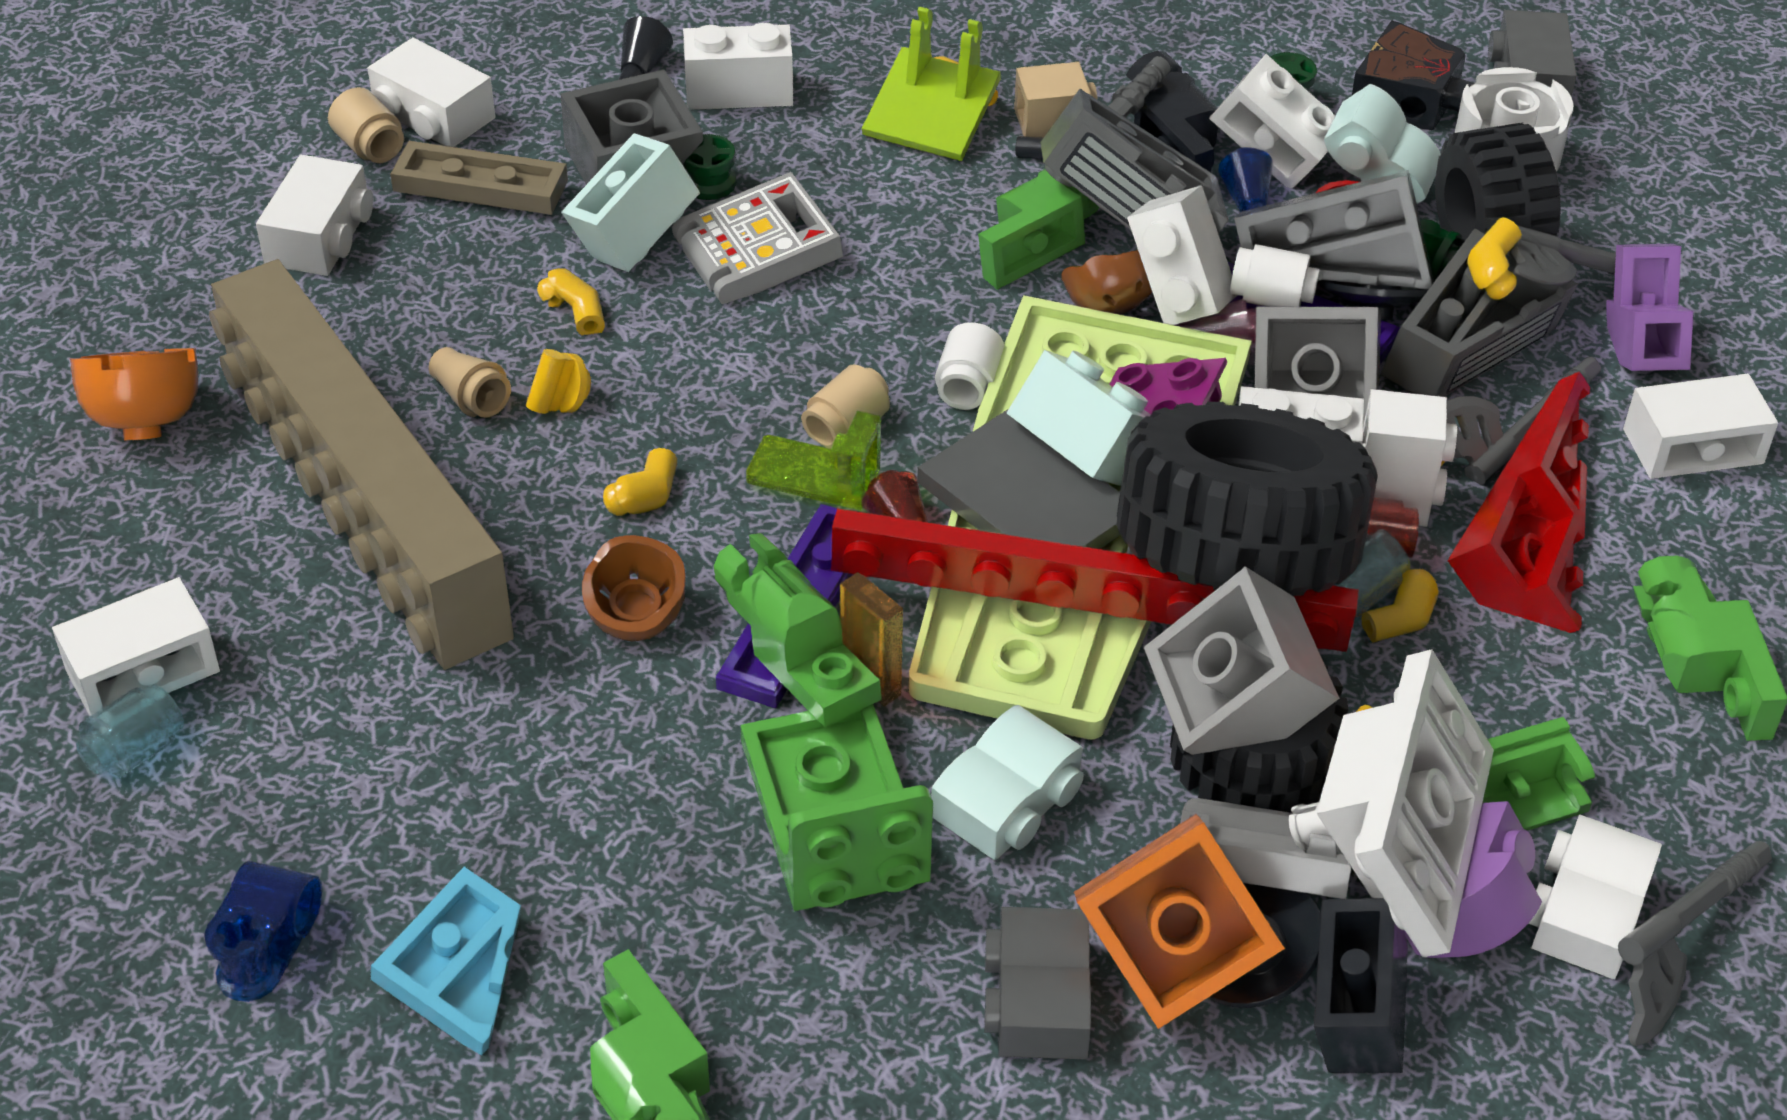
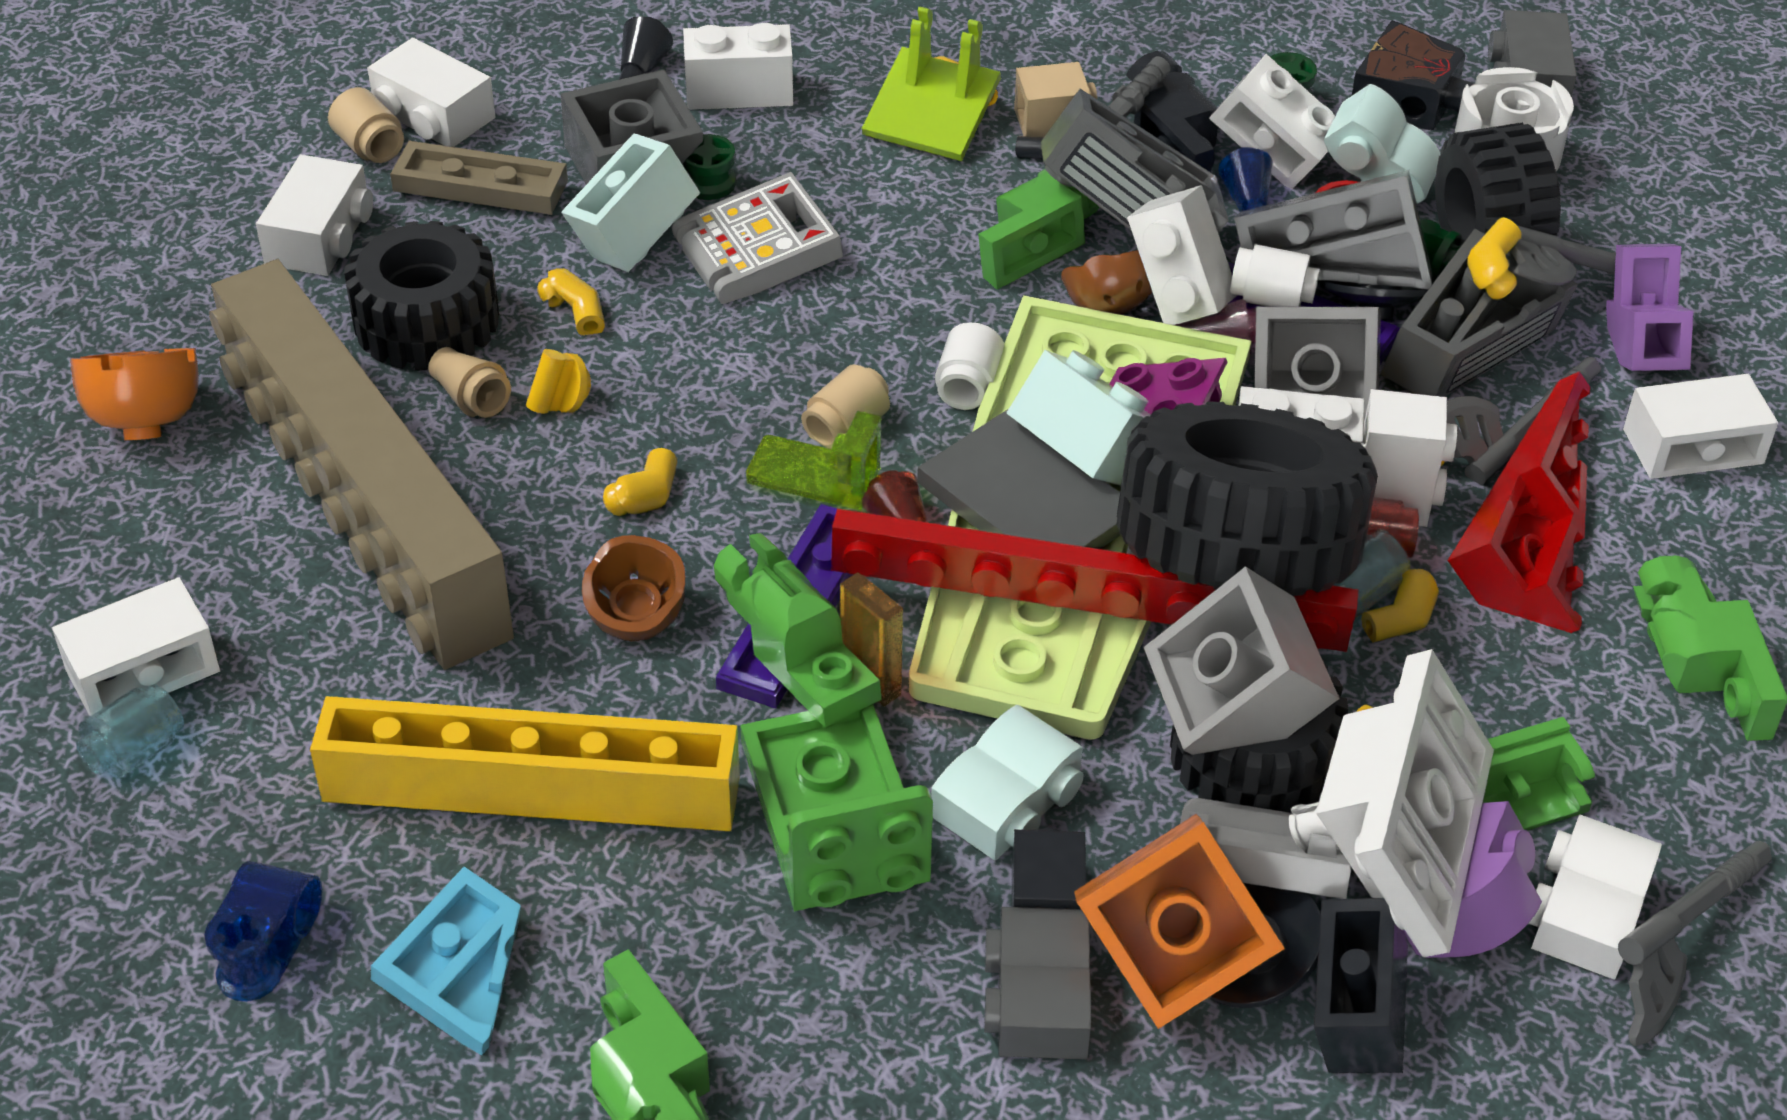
(422, 293): none -> black tyre
(527, 763): none -> yellow brick
(1047, 868): none -> black brick

